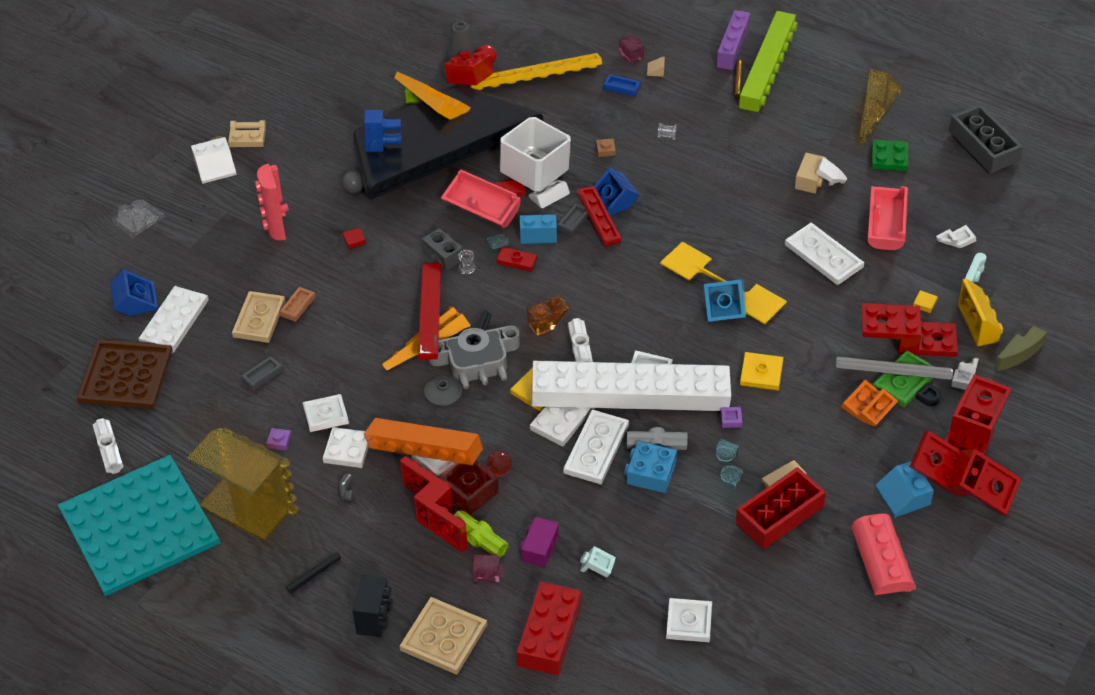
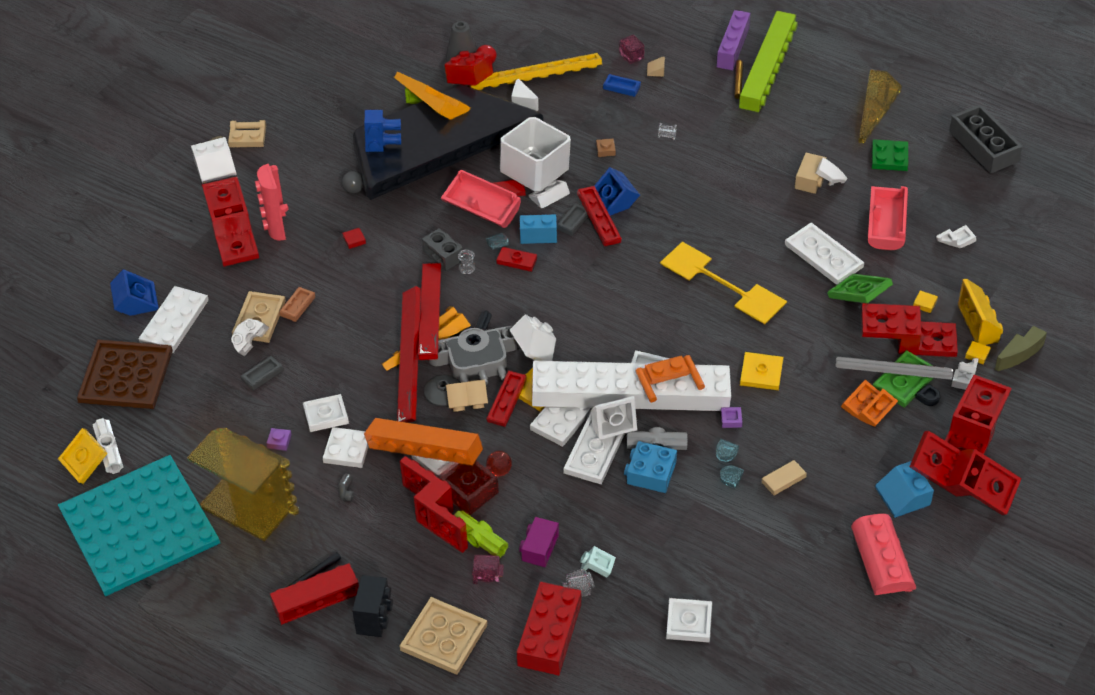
(82, 456): none -> yellow plate
(136, 217): clear slope -> none
(230, 221): none -> red bracket
(244, 334): none -> white cylinder
(314, 593): none -> red brick
(409, 355): none -> red tile
(467, 394): none -> tan brick
(506, 398): none -> red tile
(524, 96): none -> white slope
(534, 338): none -> white slope
(546, 314): clear orange slope -> none
(579, 341): white piece -> none
(581, 581): none -> clear head
(614, 418): none -> white slope
(667, 370): none -> orange plate
(725, 300): dark azure slope -> none
(780, 508): red brick -> none
(860, 288): none -> bright green tile
(976, 268): light aqua plate -> none
(978, 351): none -> yellow tile

